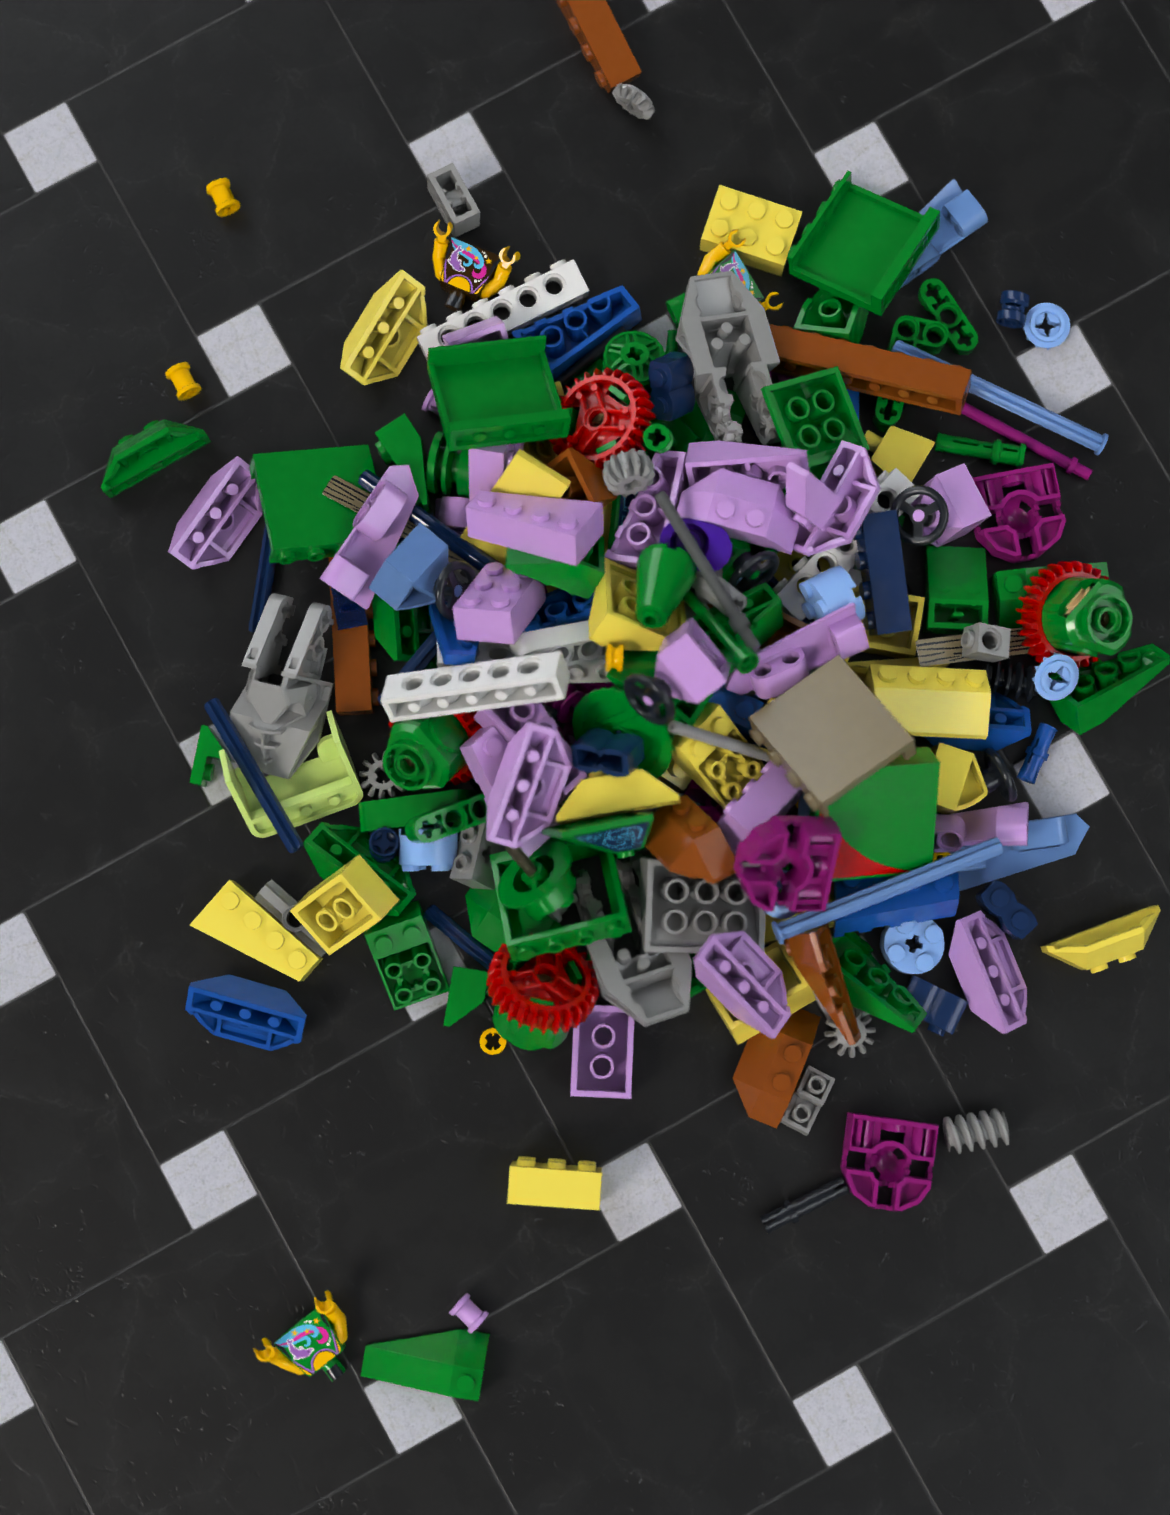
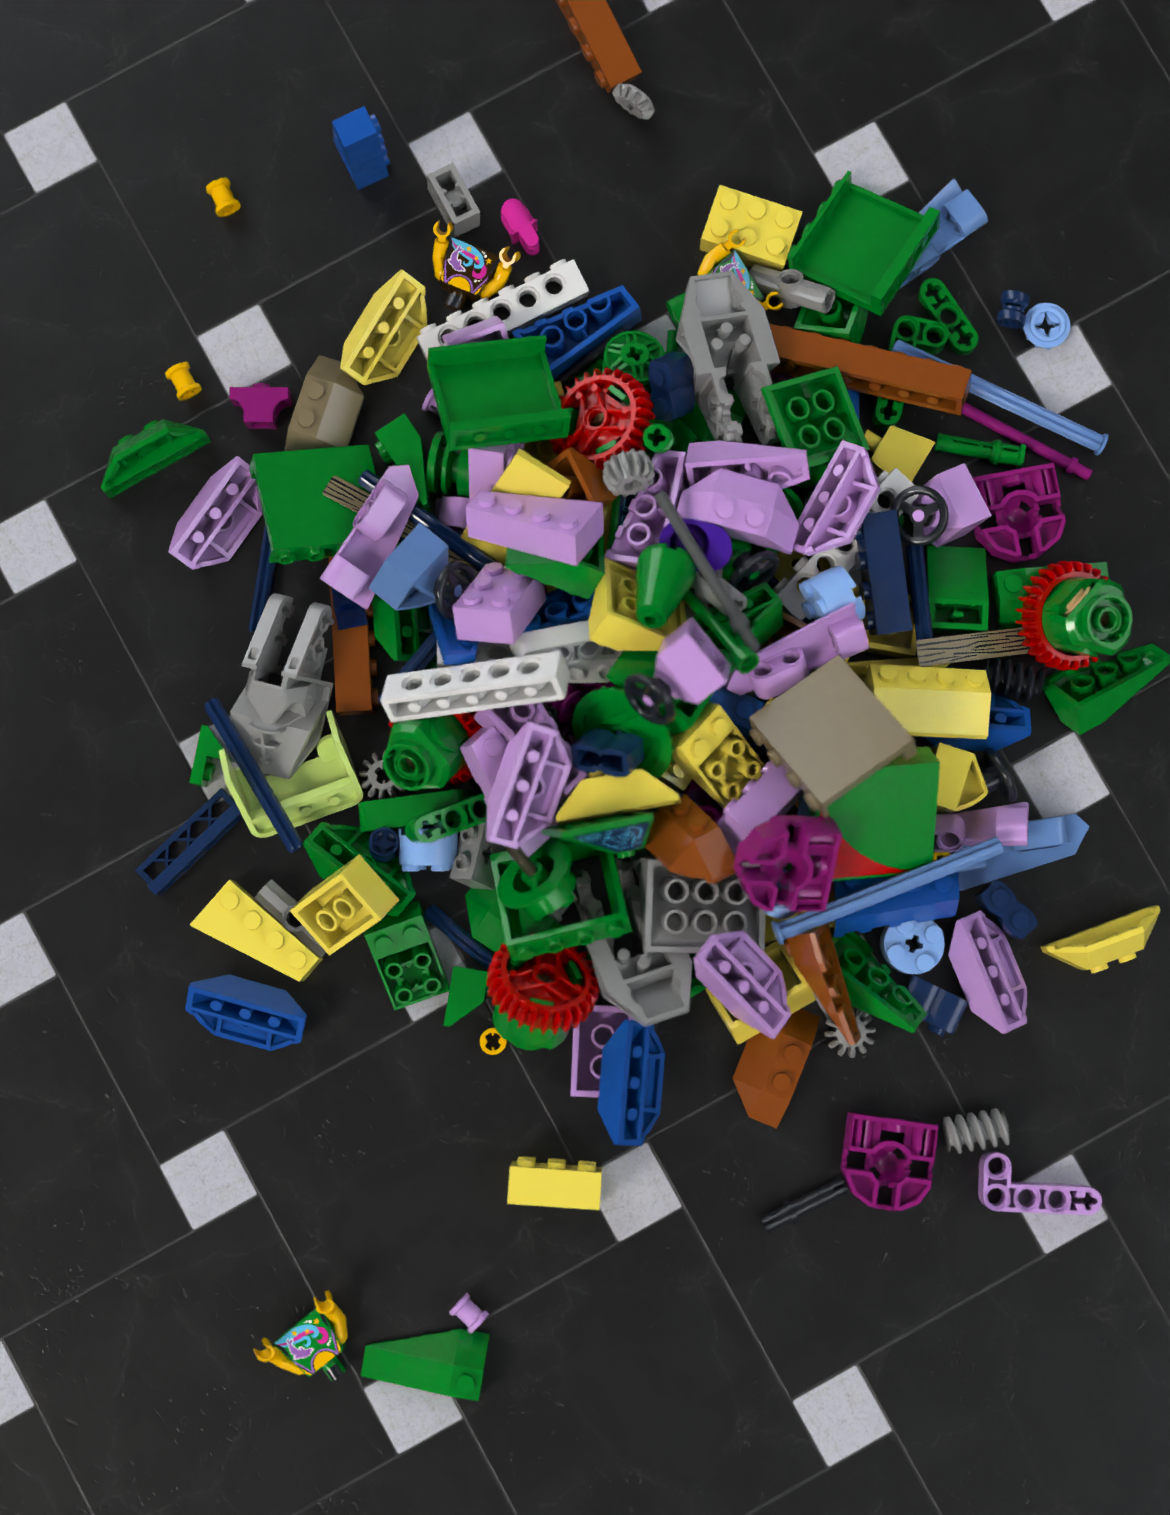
(193, 851): none -> dark blue fence
(261, 404): none -> magenta brick
(325, 408): none -> dark tan wedge
(361, 147): none -> blue wedge
(520, 225): none -> dark pink arm
(614, 657): yellow bush -> none
(631, 1083): none -> blue wedge
(718, 740): light grey piece -> none
(793, 288): none -> light grey piece
(807, 1100): light grey slope -> none
(809, 497): lavender slope -> none
(919, 592): none -> dark blue axle
(995, 638): light grey brick -> none
(1037, 753): blue pin -> none
(1039, 1191): none -> lavender beam
(1056, 689): light blue gear -> none

